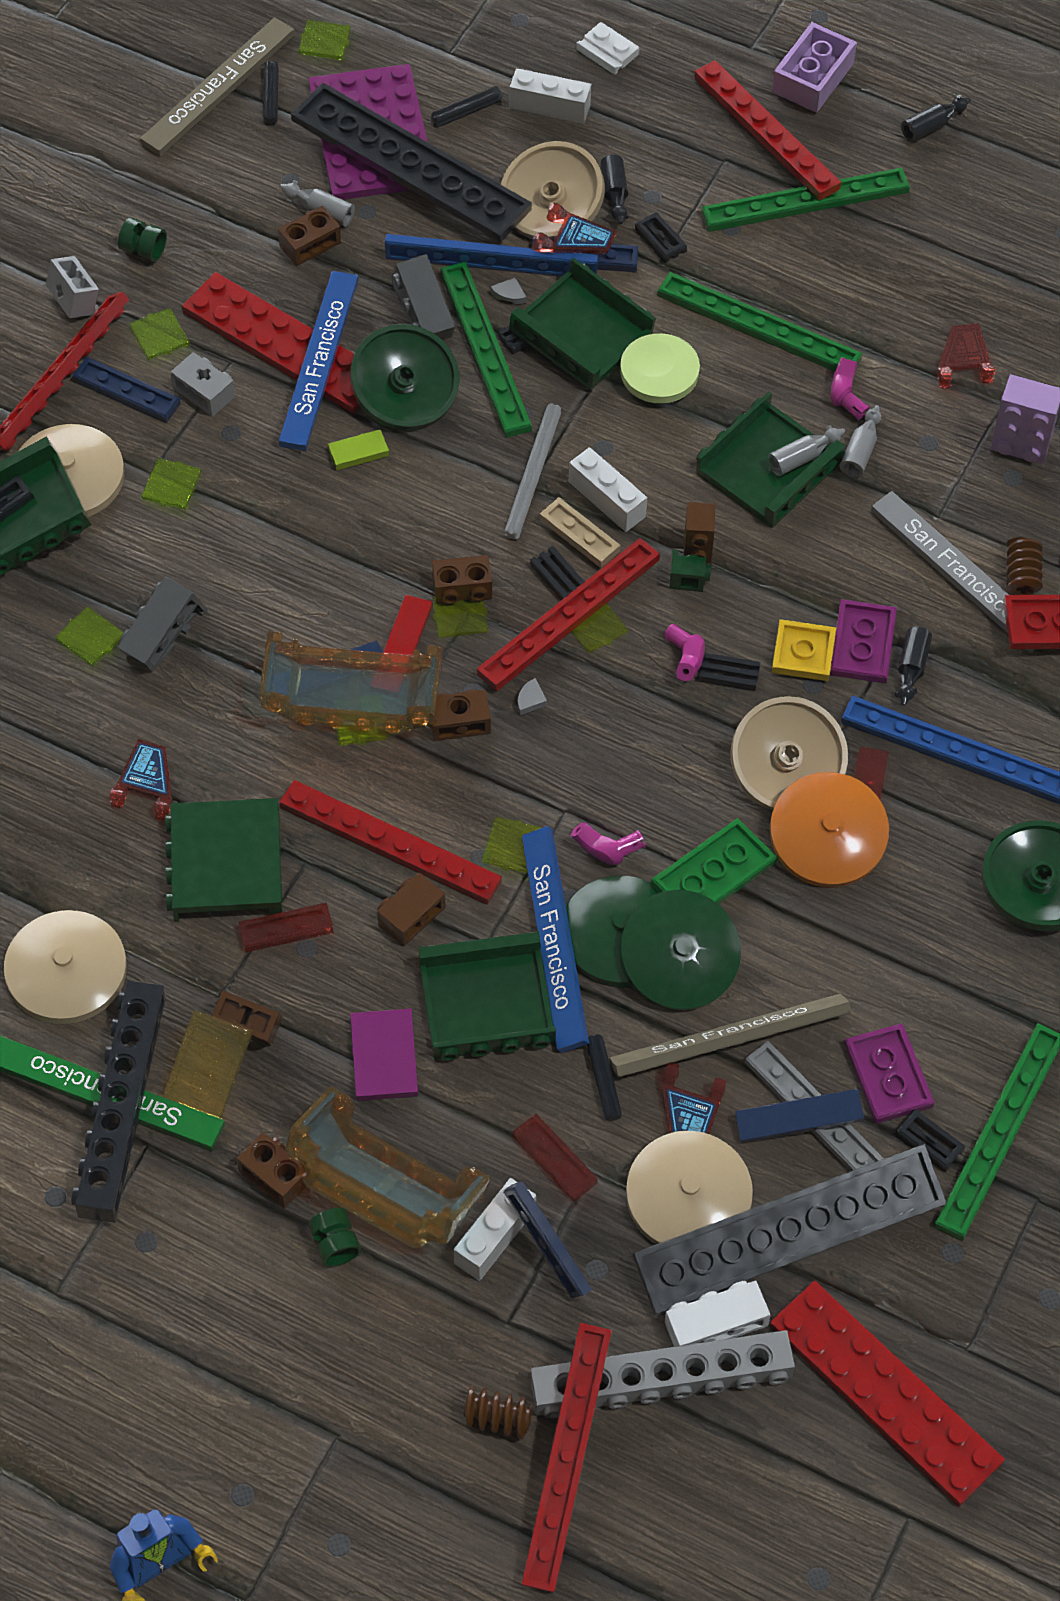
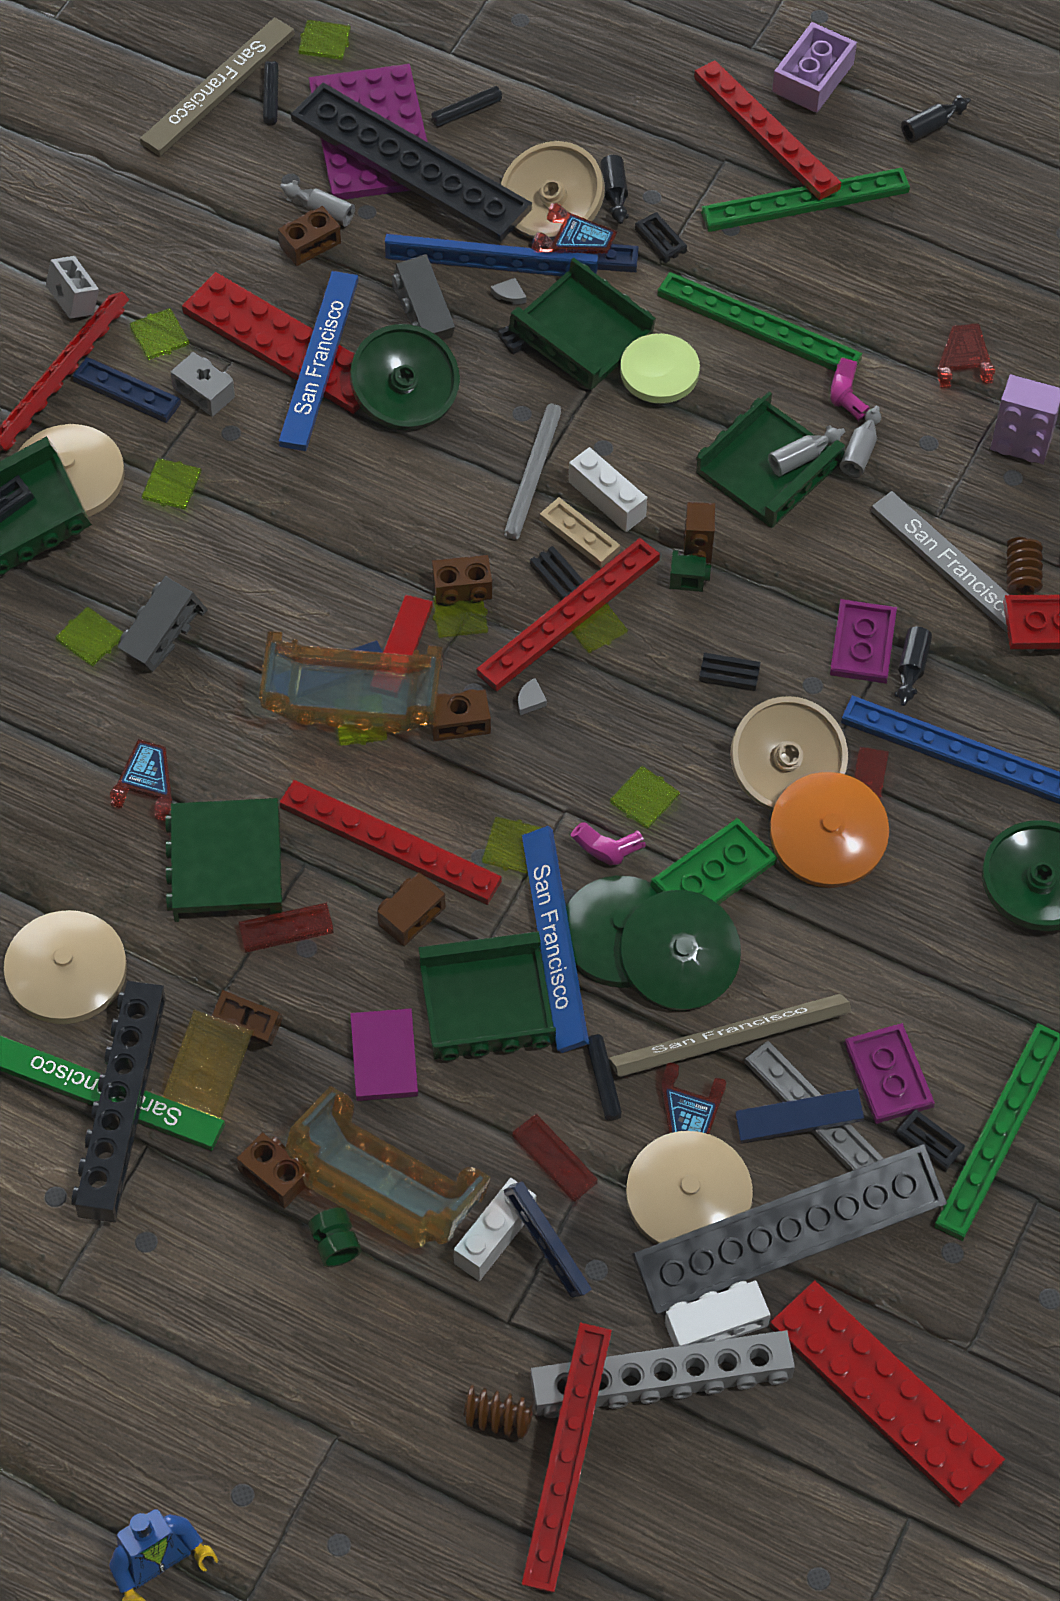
(142, 239): dark green wheel -> none
(358, 449): lime tile -> none
(486, 350): green tile -> none
(550, 96): white brick -> none
(607, 48): white plate -> none
(644, 797): none -> clear neon green piece
(692, 651): dark pink arm -> none
(804, 650): yellow plate -> none

